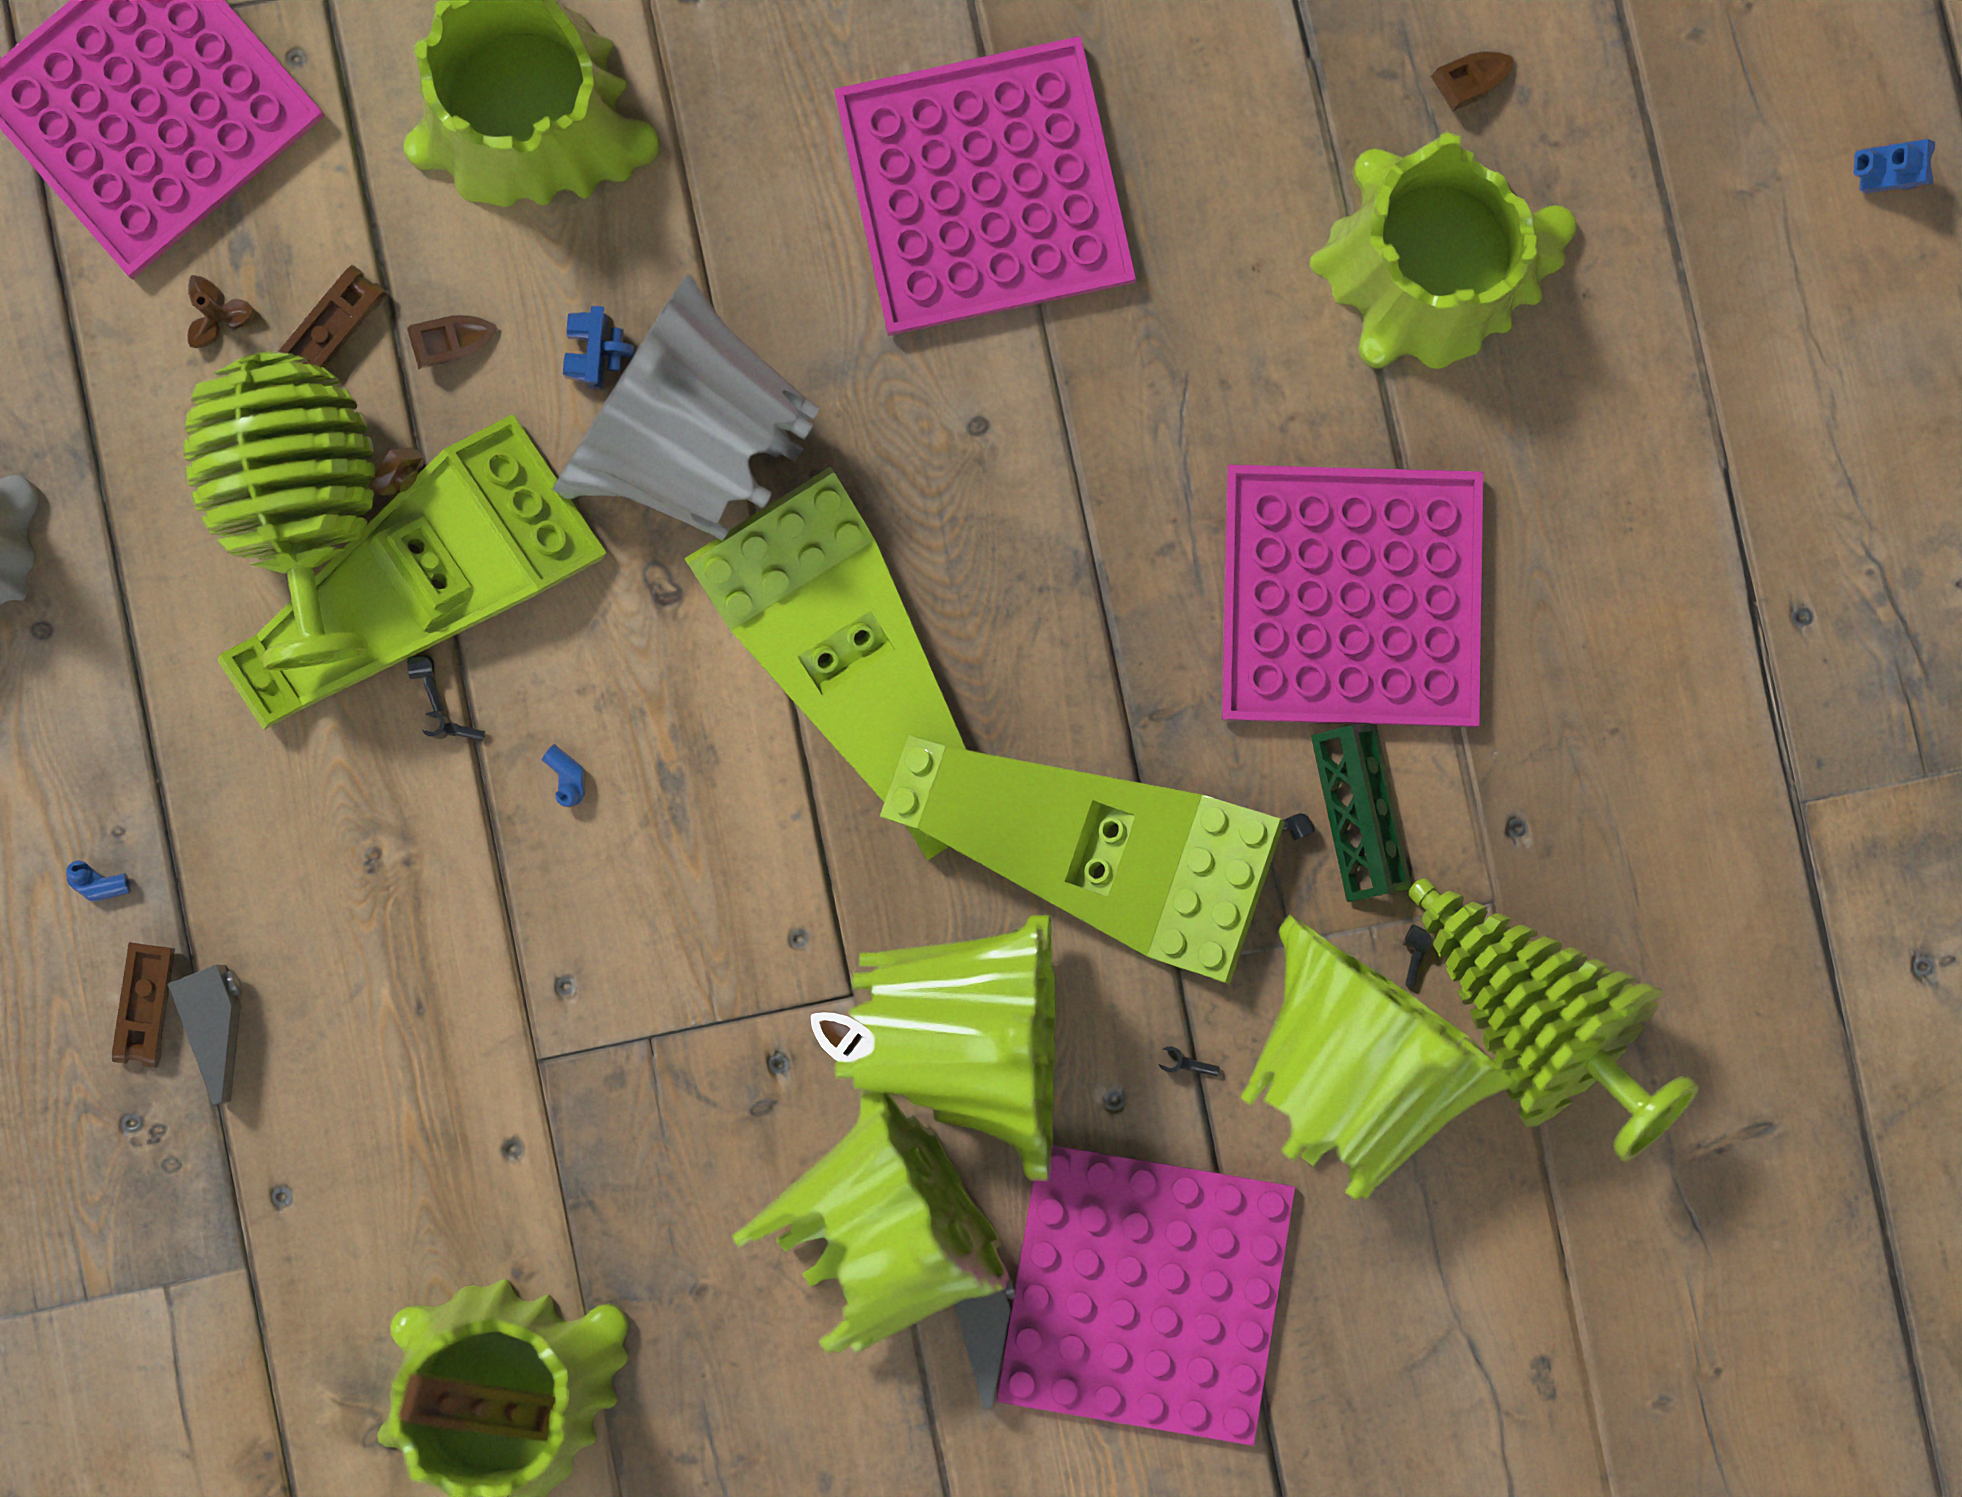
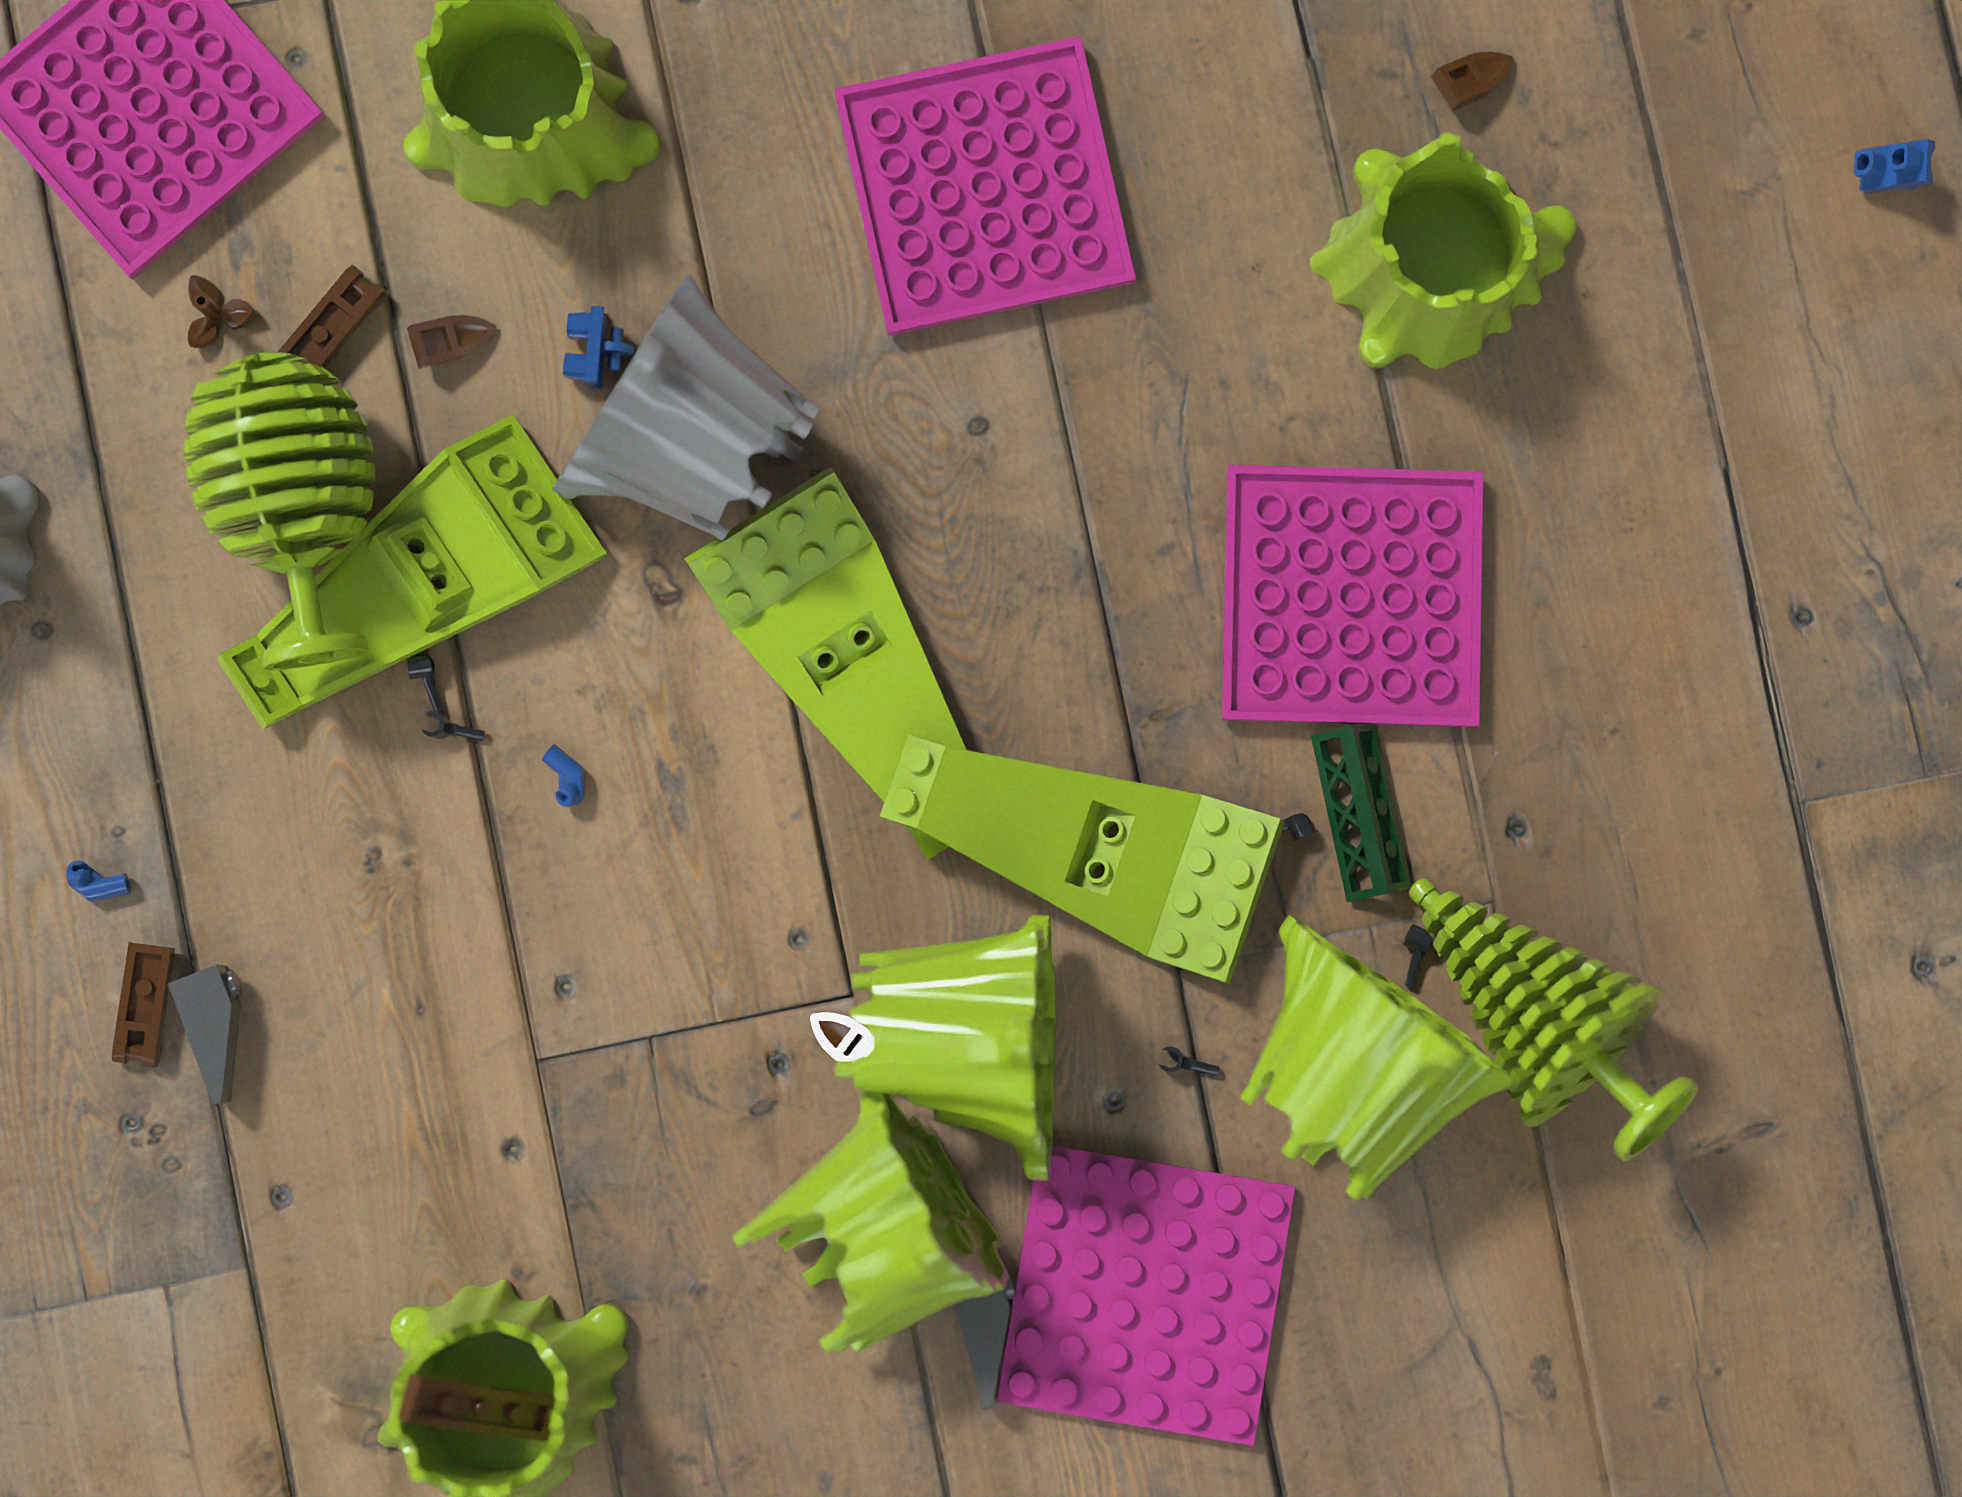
(397, 471): plate -> none

